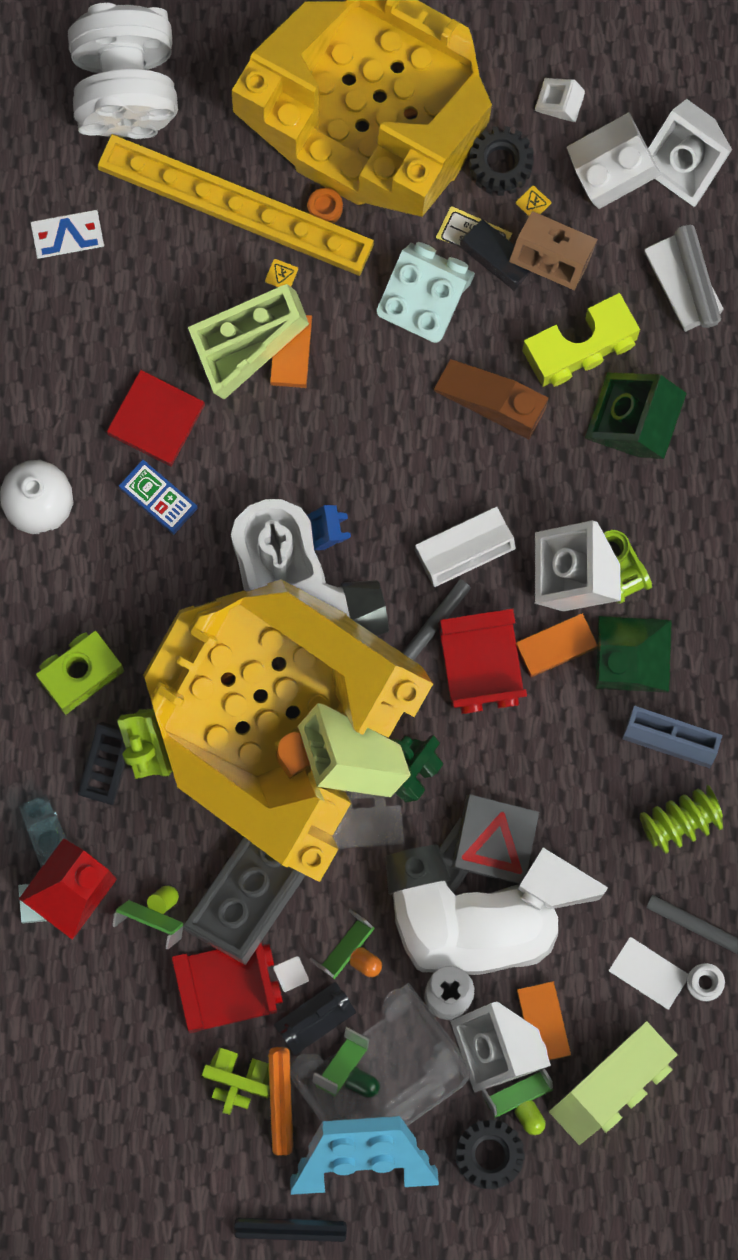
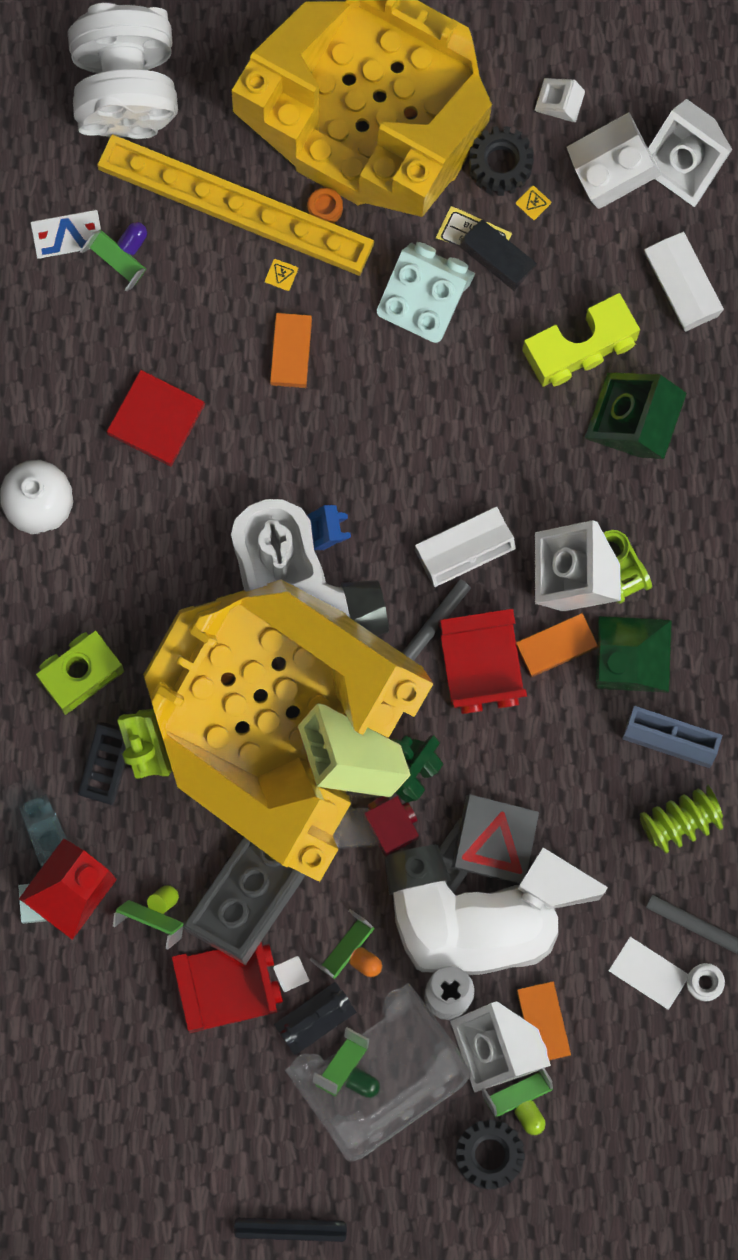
(119, 254): none -> piece
(158, 497): tile -> none
(221, 1071): lime hips -> none
(246, 337): yellowish green wedge -> none
(280, 1100): orange axle -> none
(292, 754): orange tile -> none
(362, 1145): medium azure wing -> none
(391, 824): none -> dark red brick
(493, 397): dark orange slope -> none
(553, 250): medium nougat brick -> none
(614, 1084): yellowish green wedge -> none
(697, 276): light grey axle -> none

